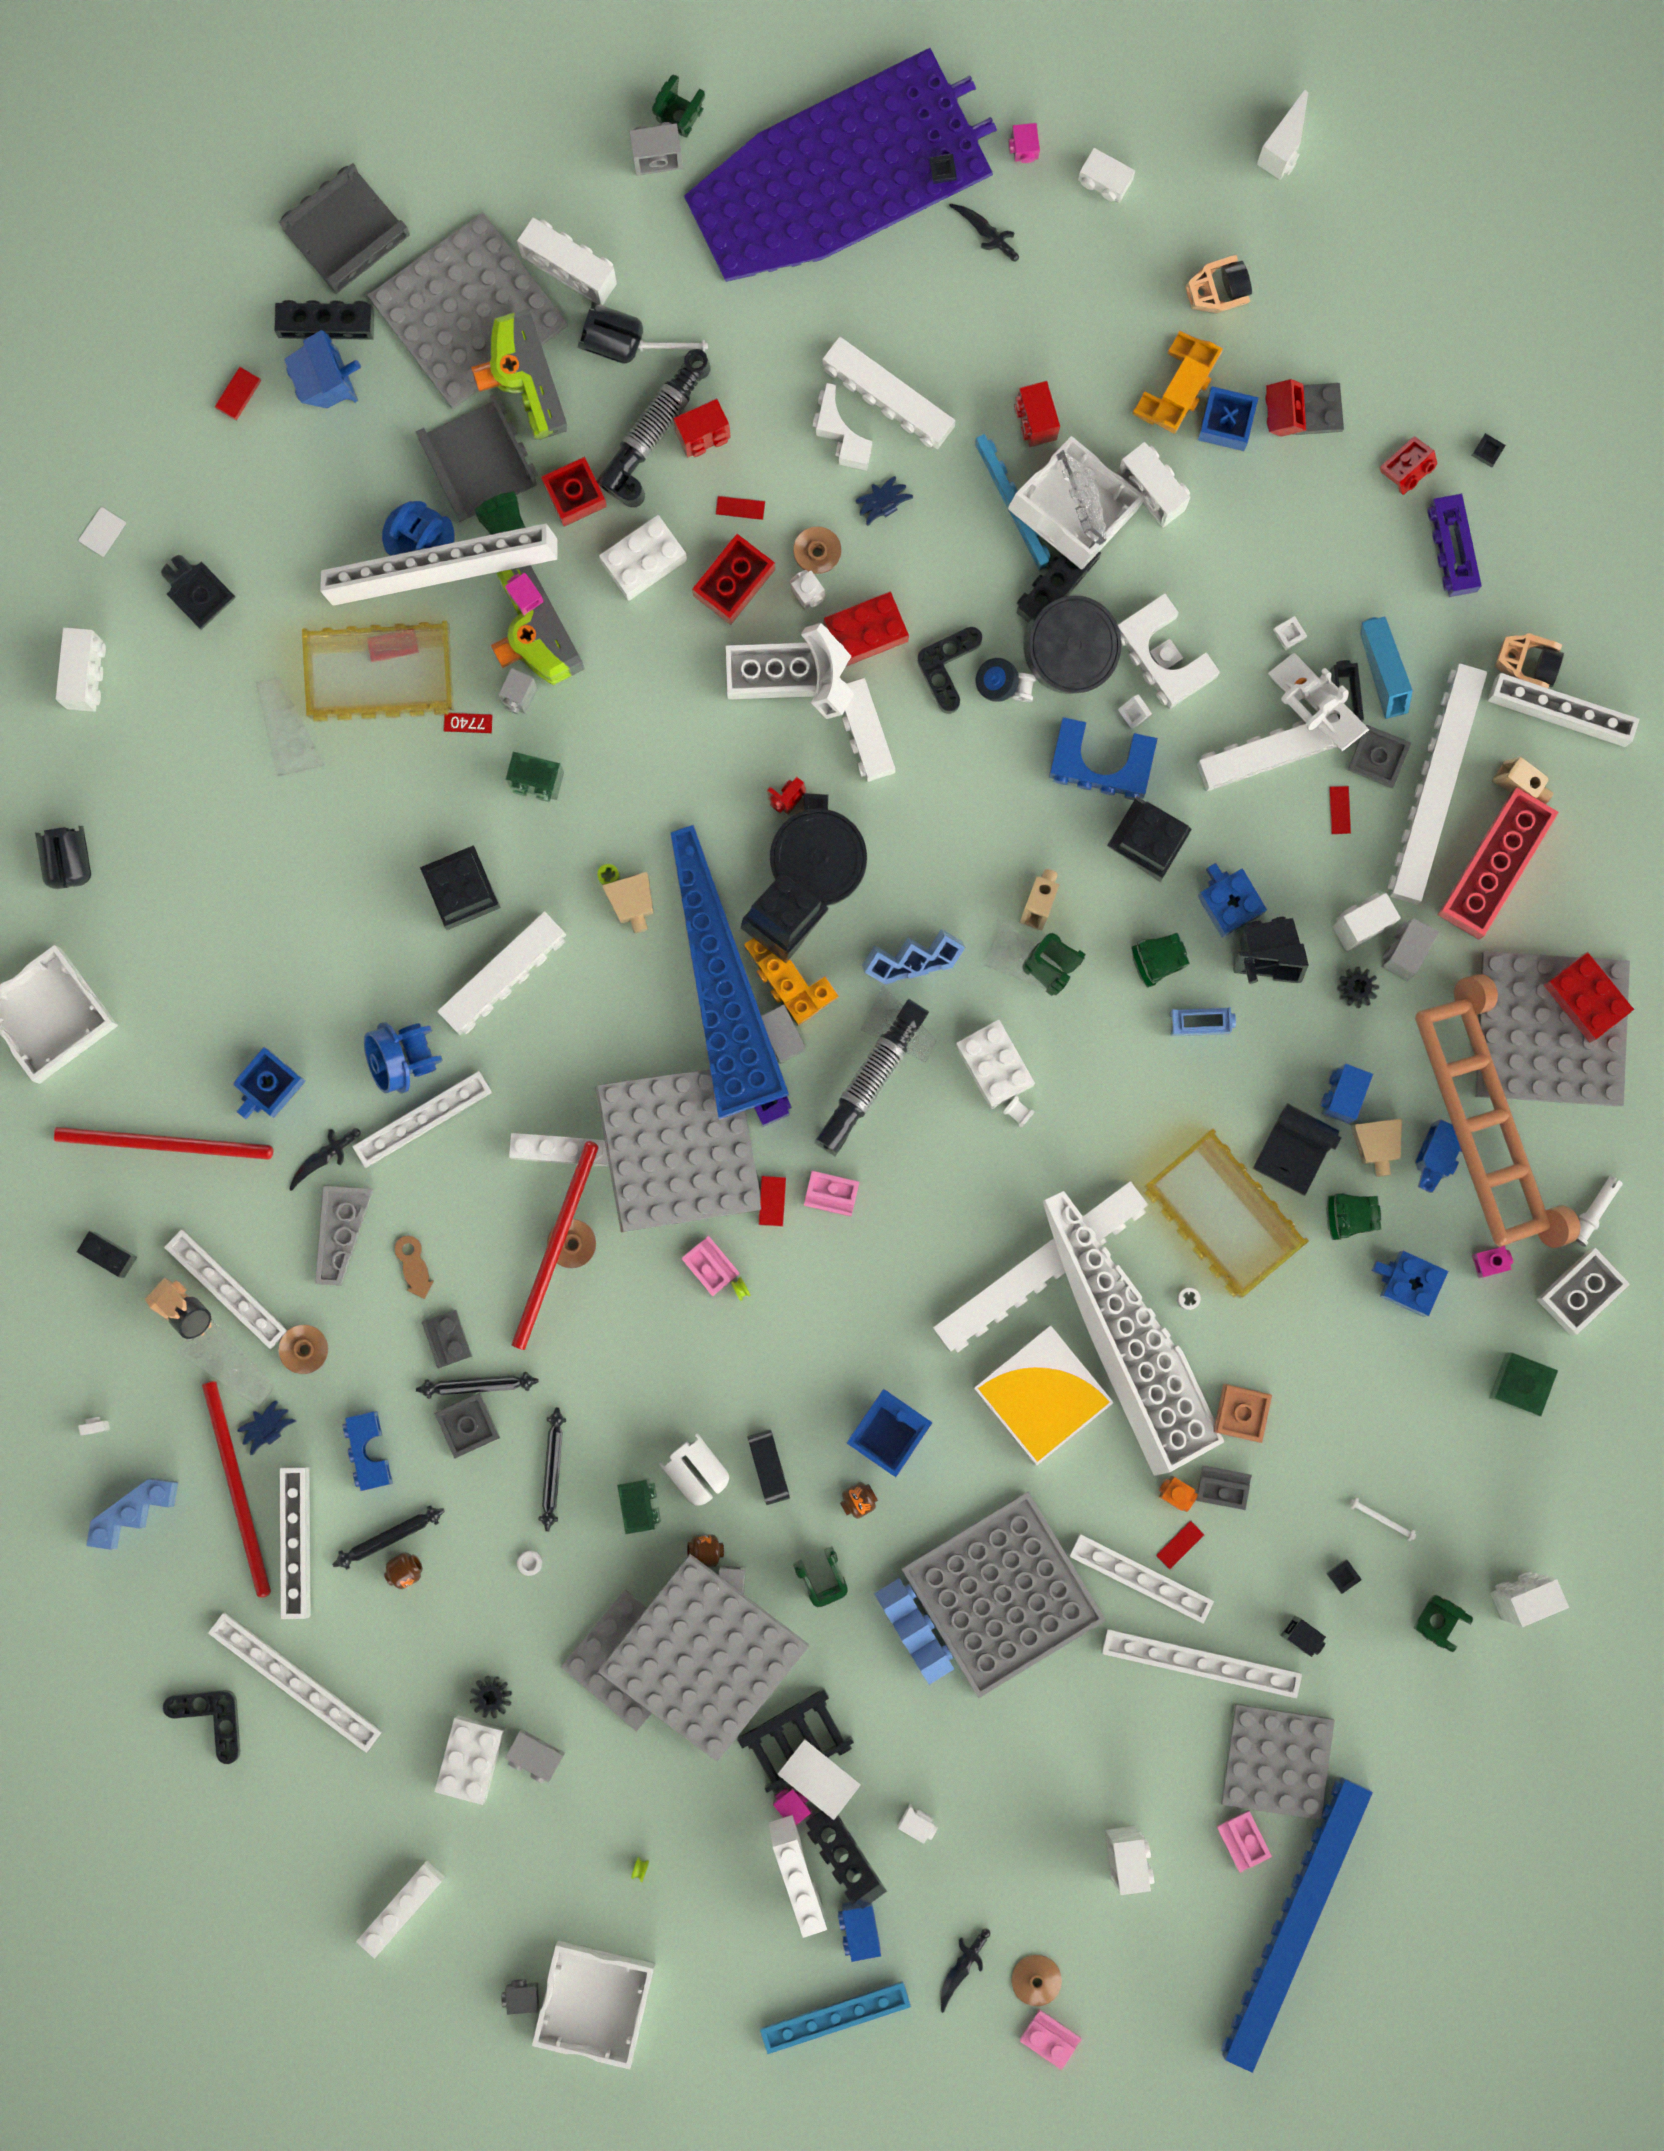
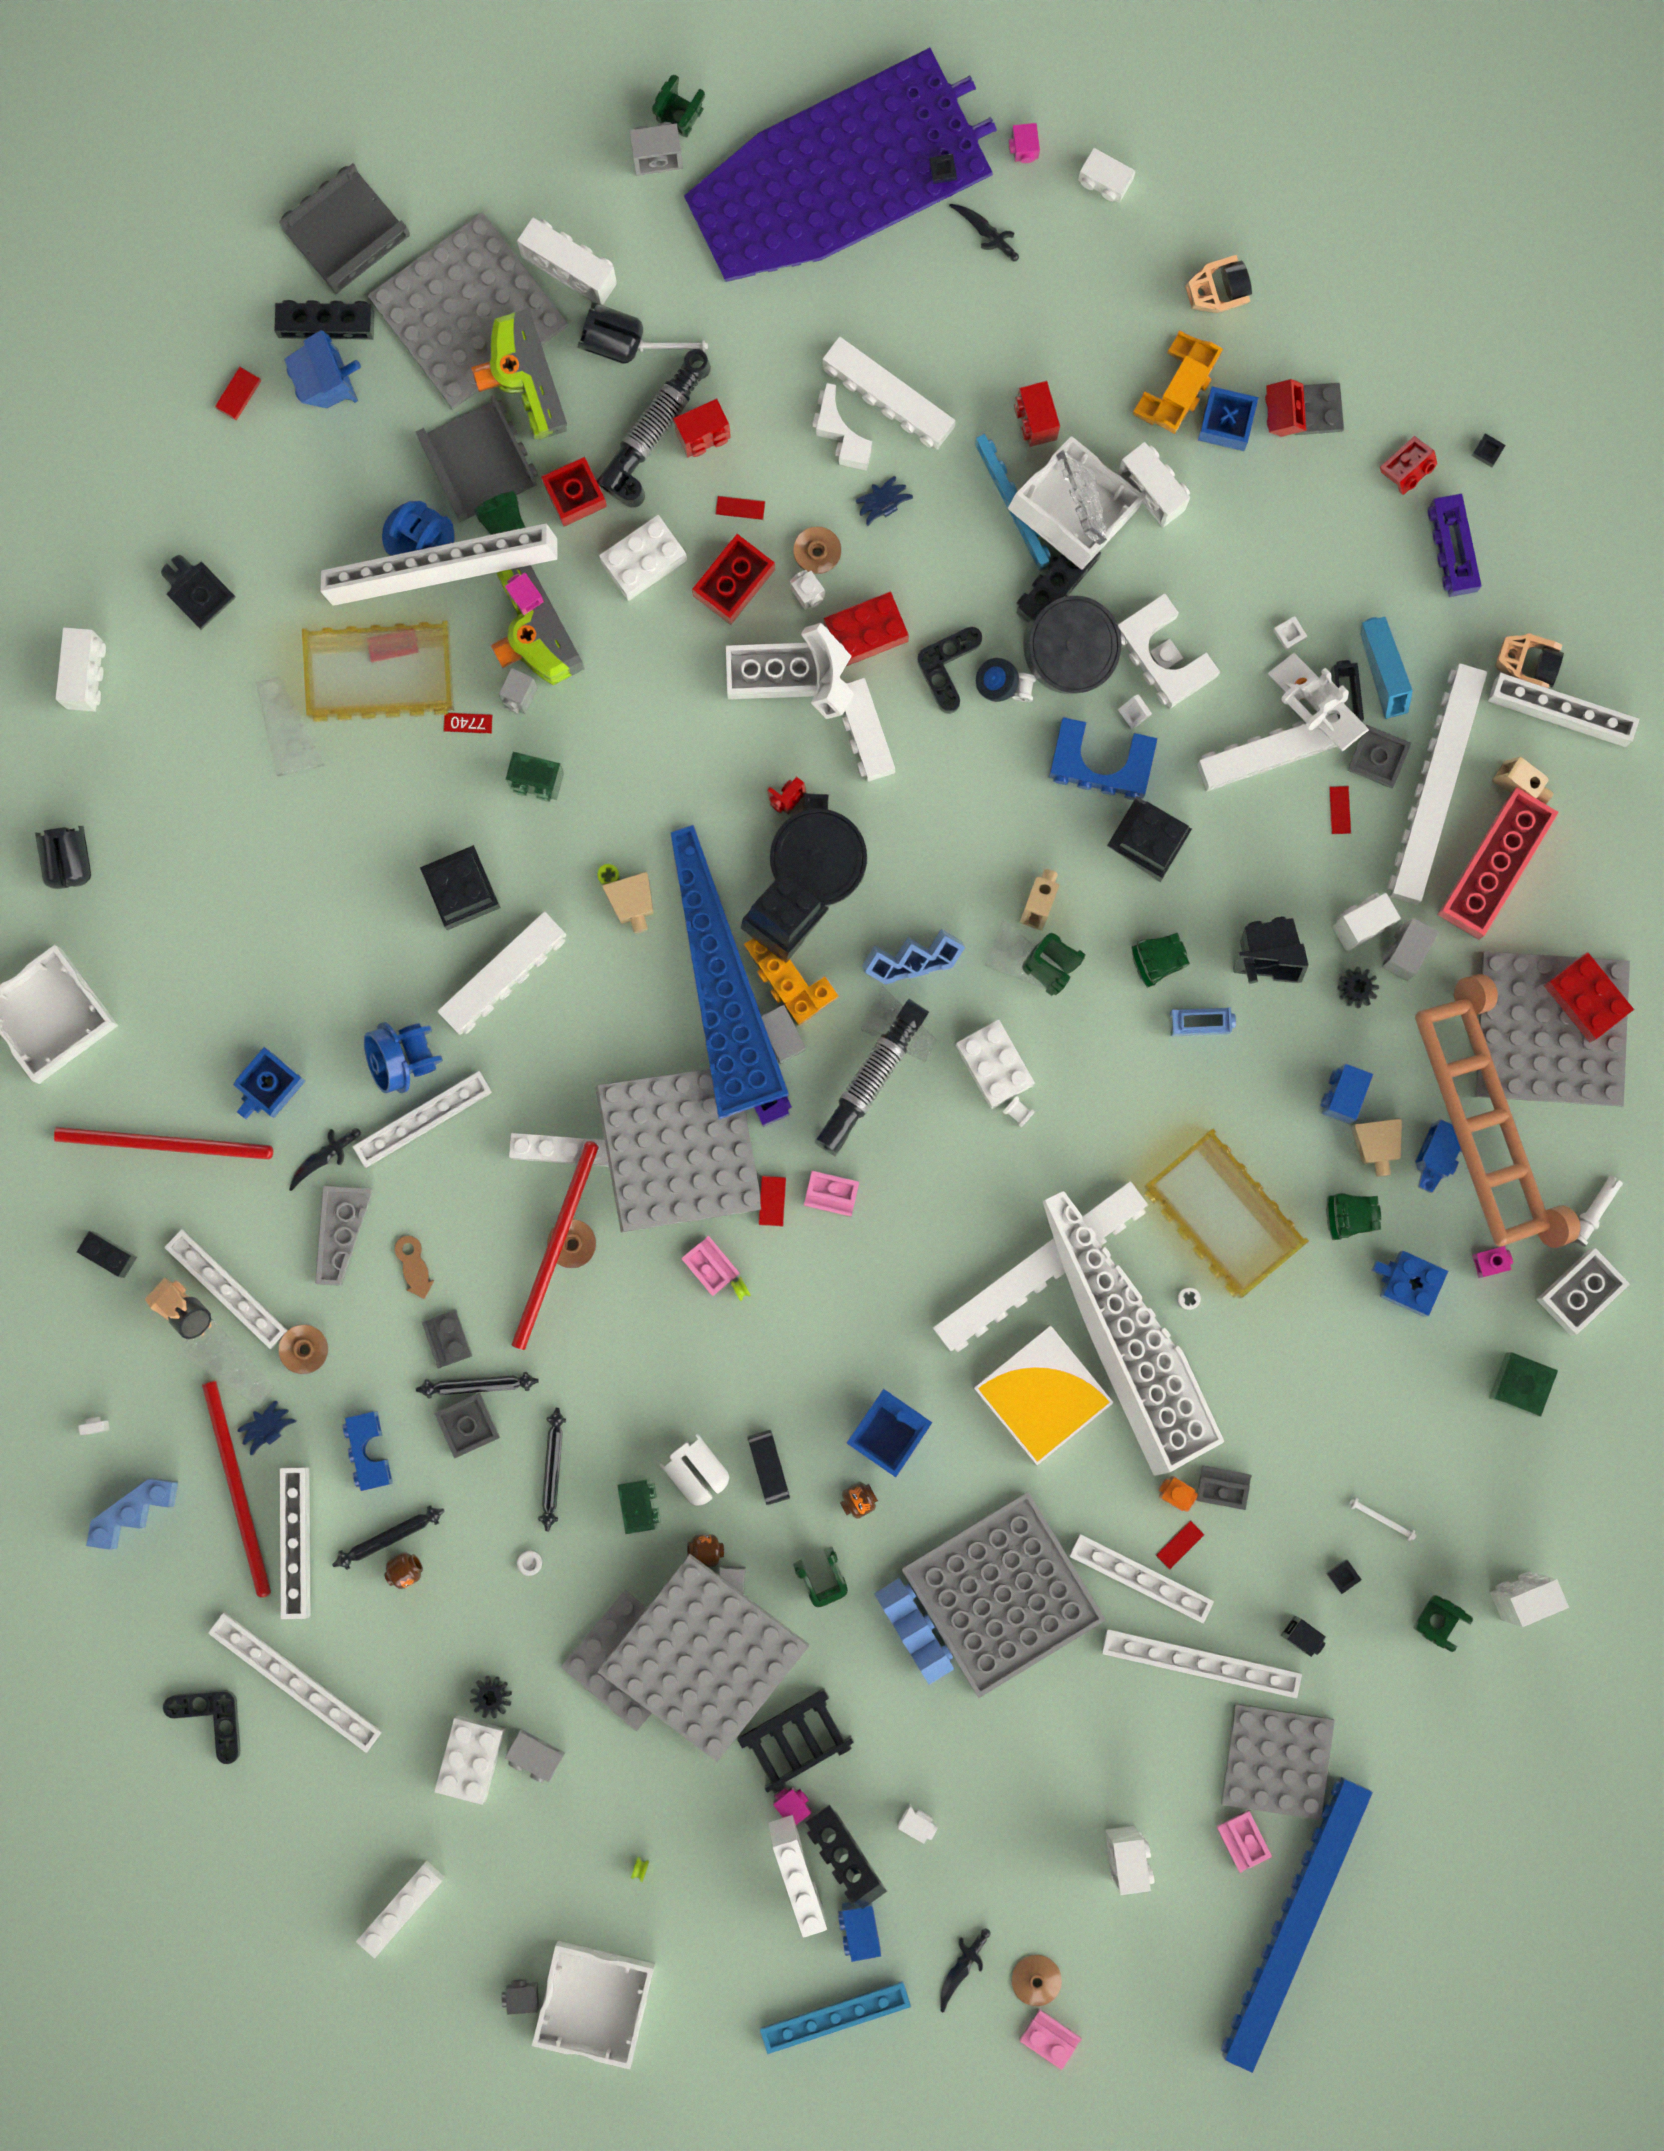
(102, 531): white sticker -> none
(819, 1779): white sticker -> none
(1236, 887): blue hinge -> none
(1242, 1413): nougat tile -> none
(1280, 150): white slope -> none
(1298, 1146): black door -> none

